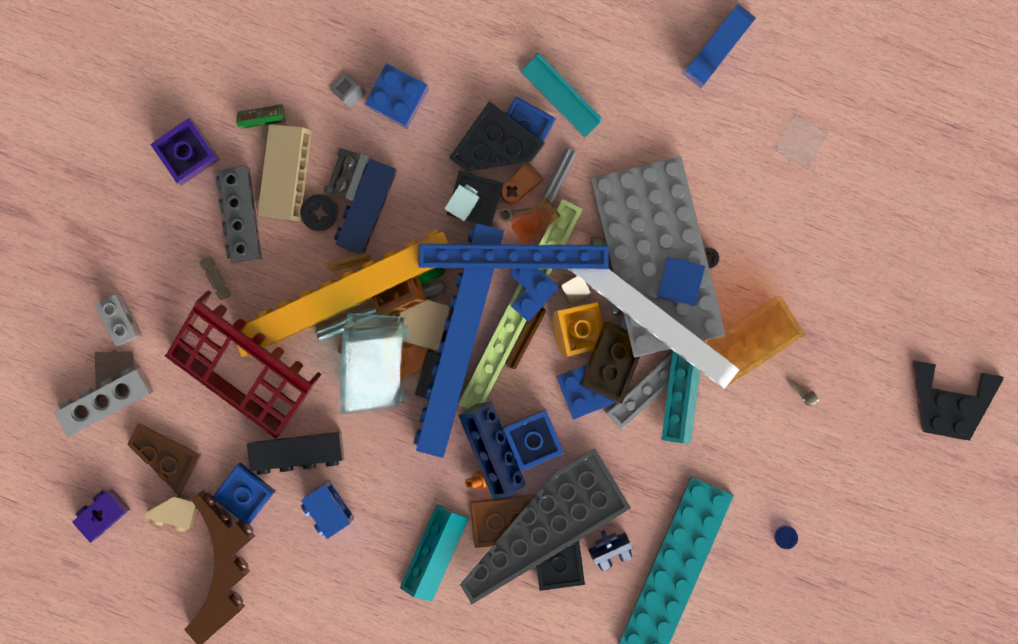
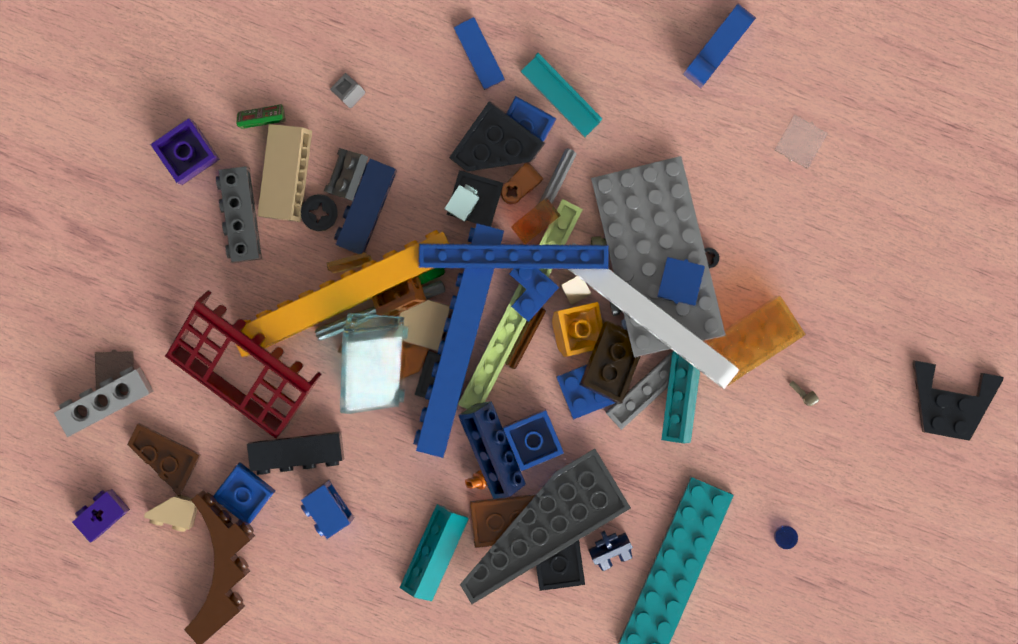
(118, 319): light grey brick -> none
(215, 278): dark tan axle -> none
(396, 95): blue brick -> none
(479, 53): none -> blue tile
(515, 213): dark tan hand -> none

